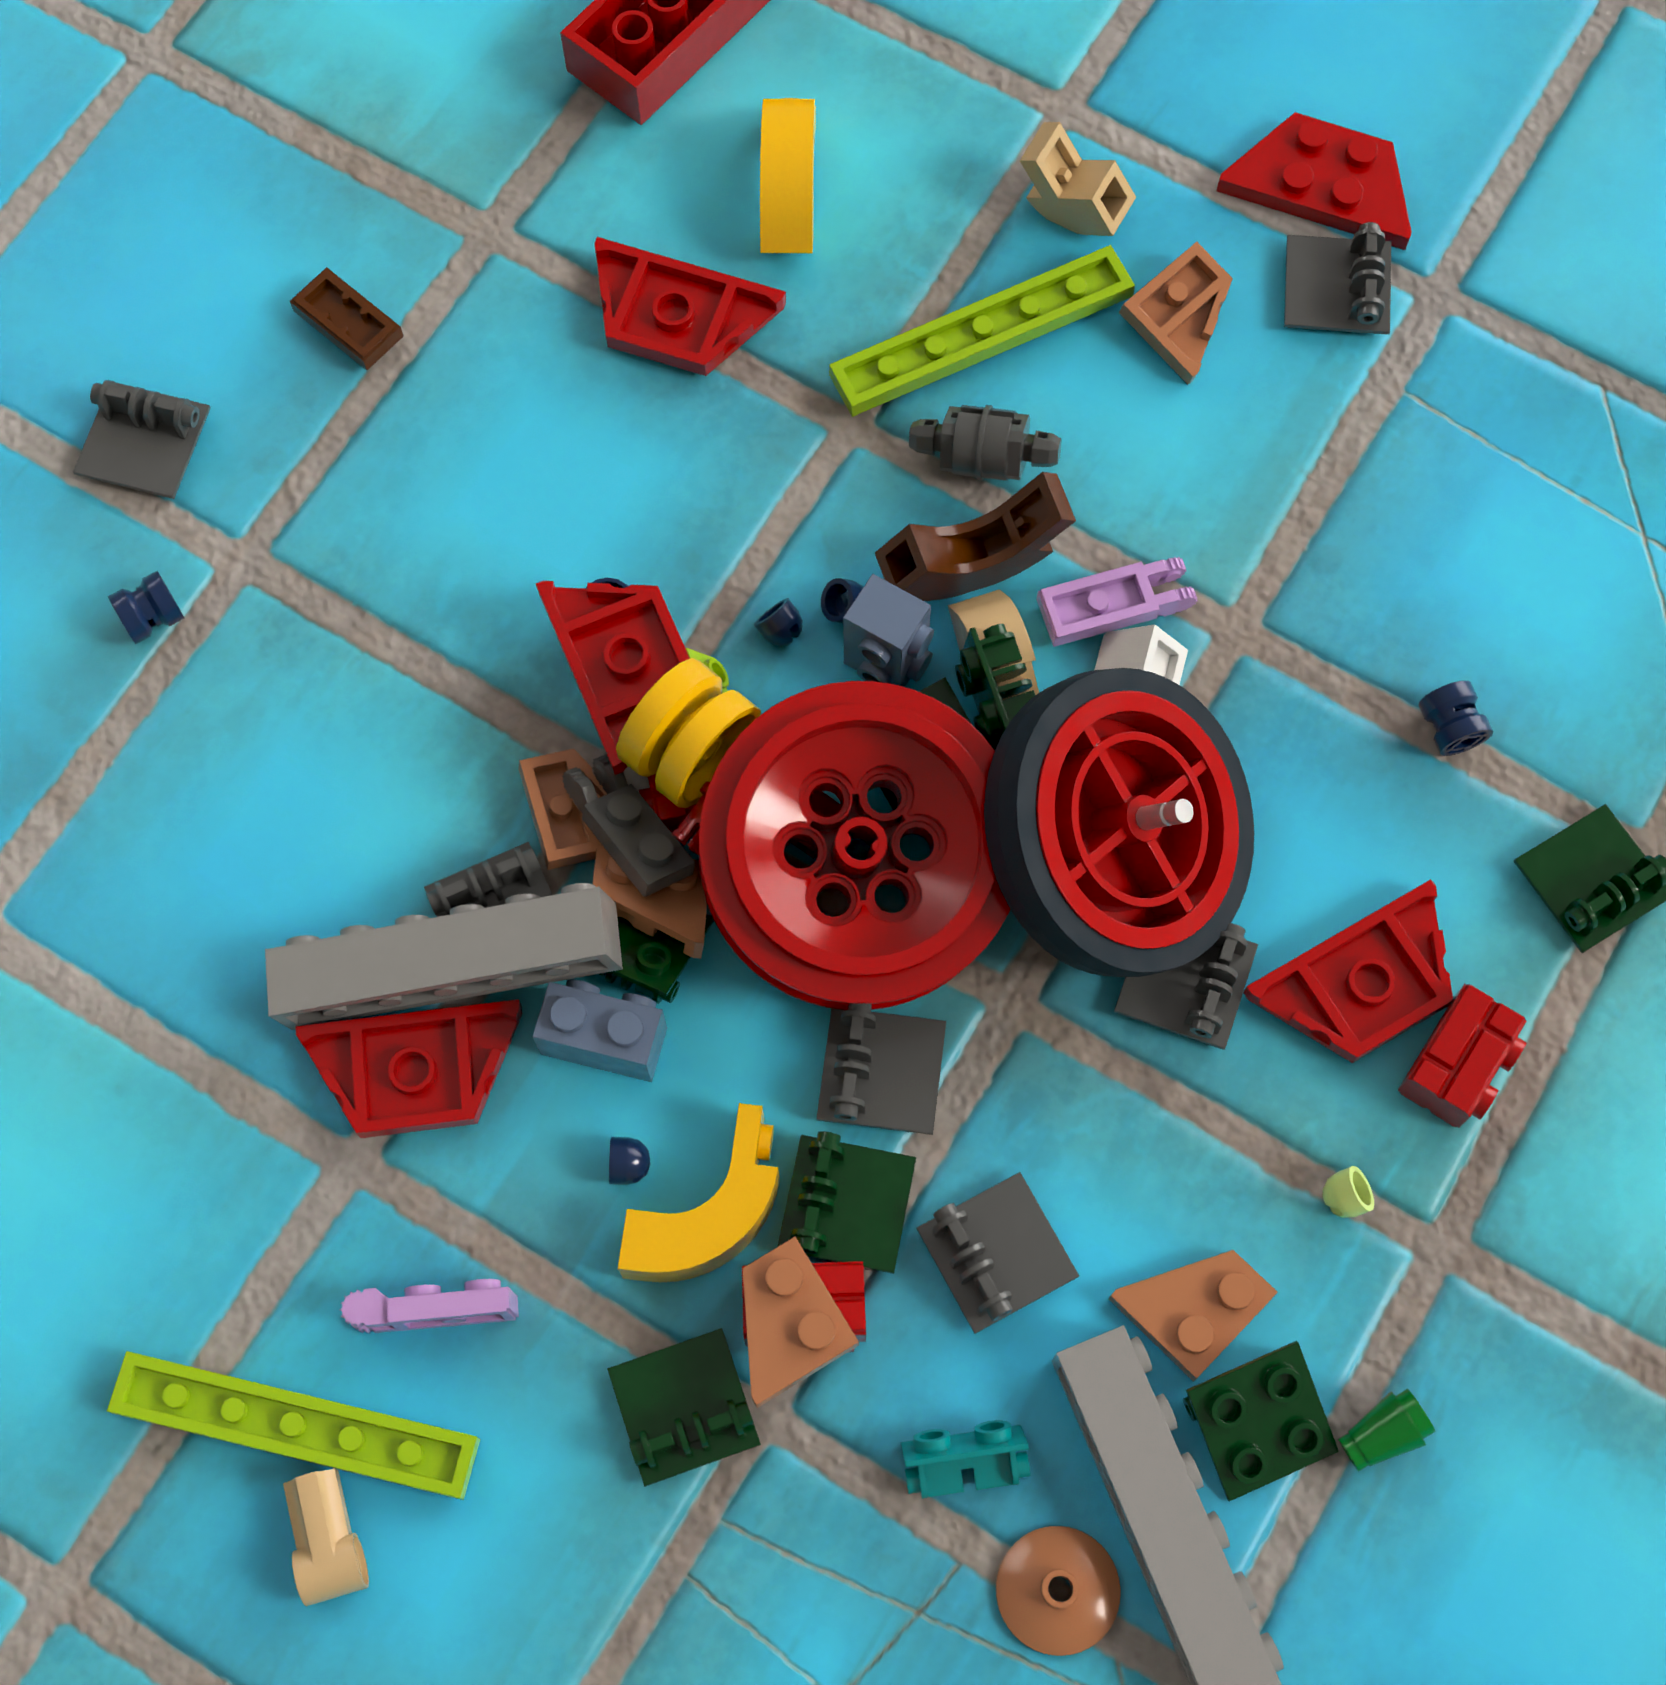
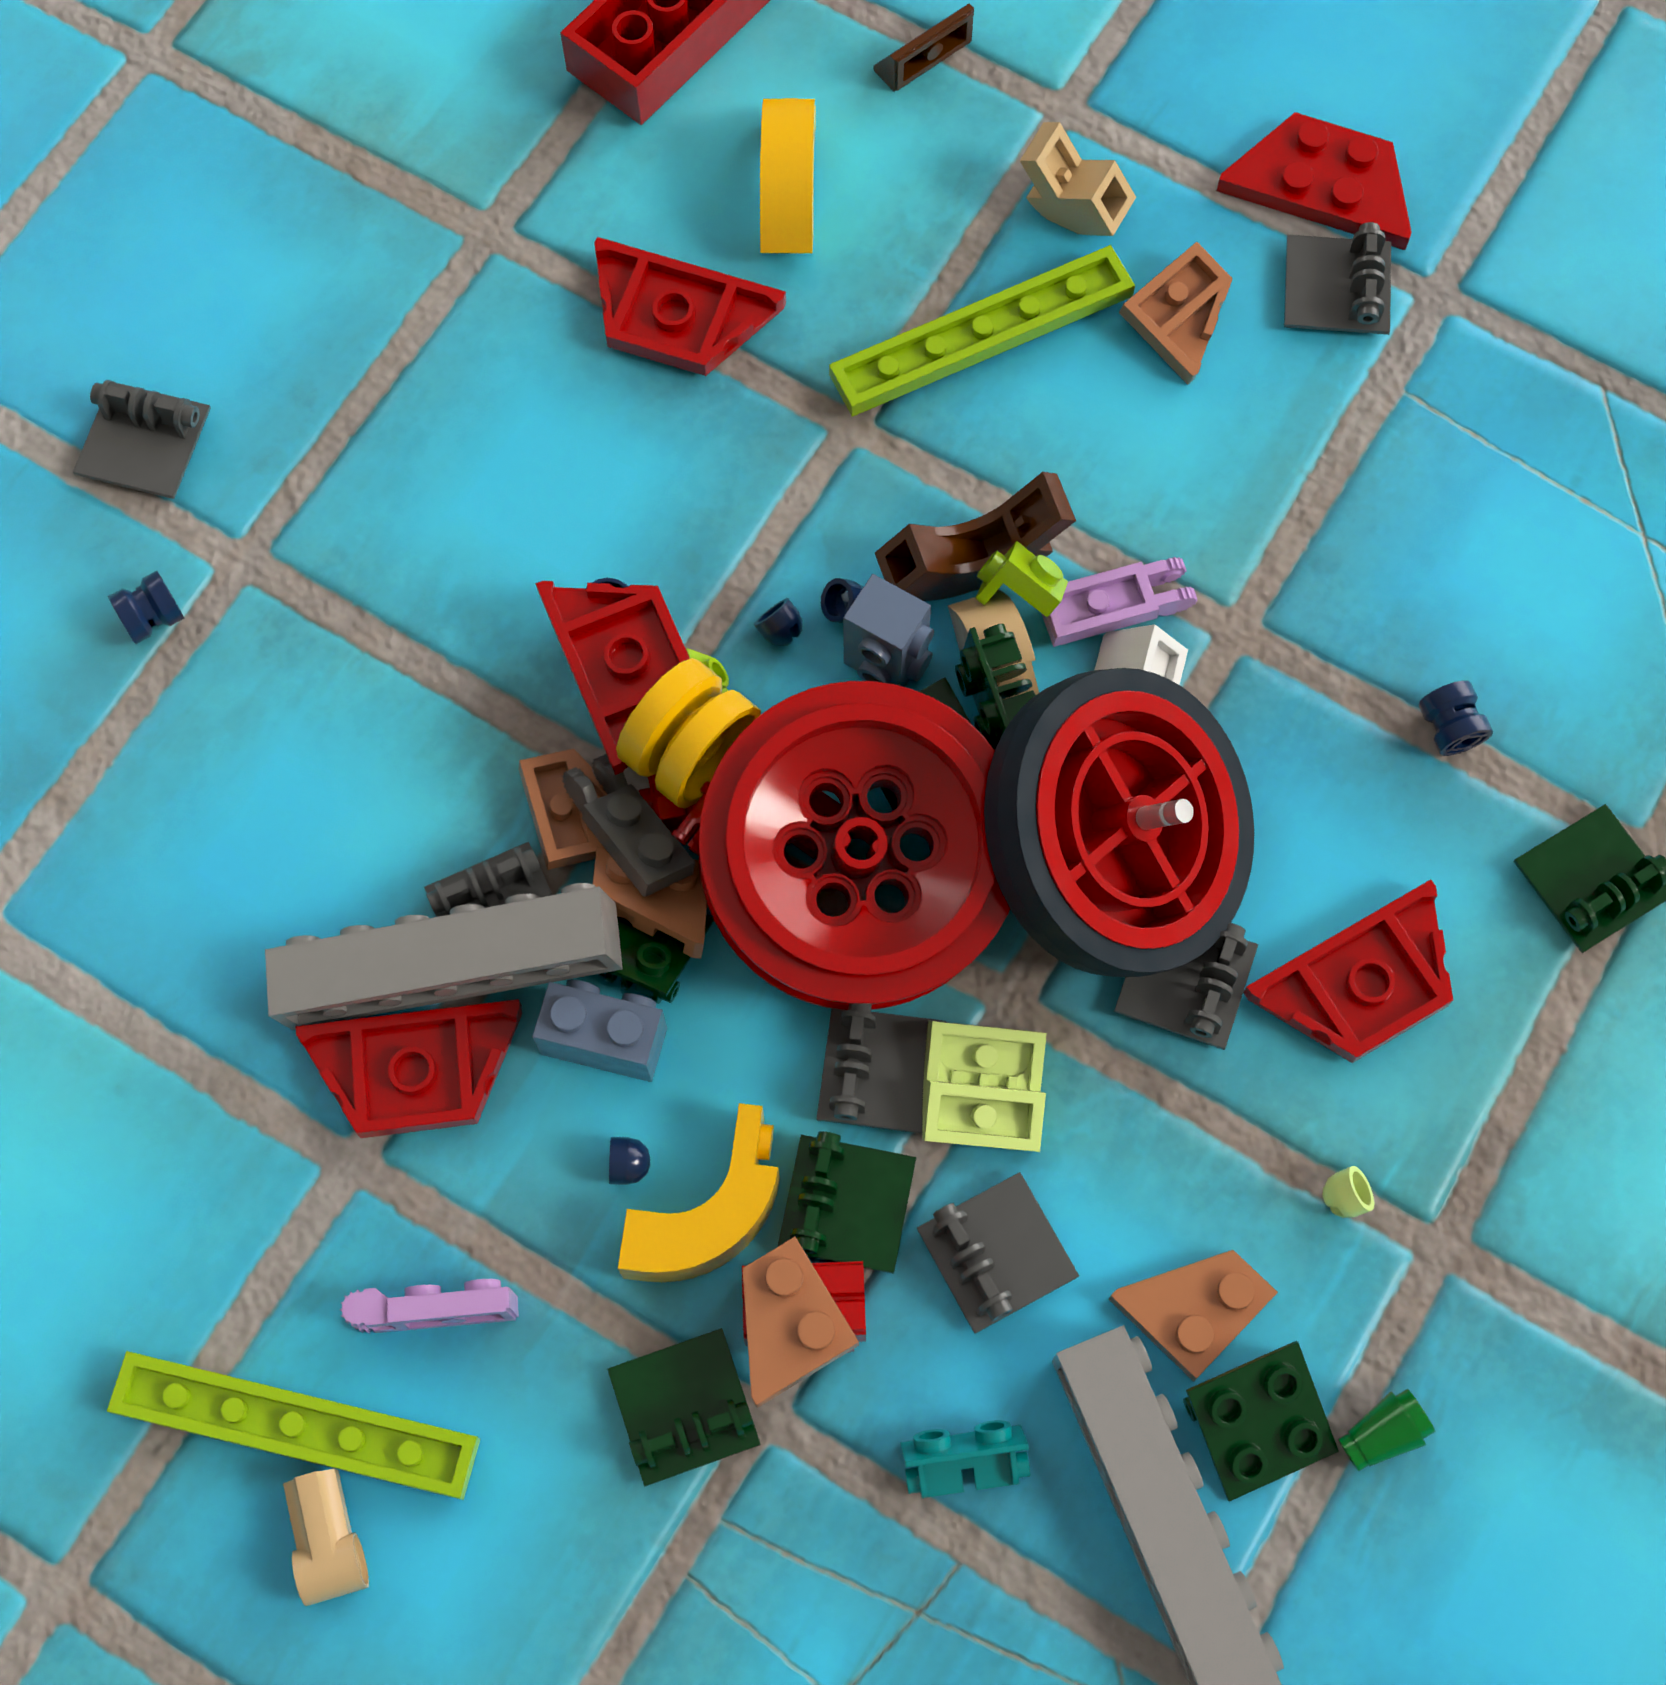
(346, 318): reddish brown plate -> none
(927, 49): none -> reddish brown slope
(983, 1086): none -> yellowish green slope
(984, 442): dark grey piece -> none
(1024, 1595): nougat dish -> none
(1029, 576): none -> lime bracket
(1464, 1056): red brick -> none

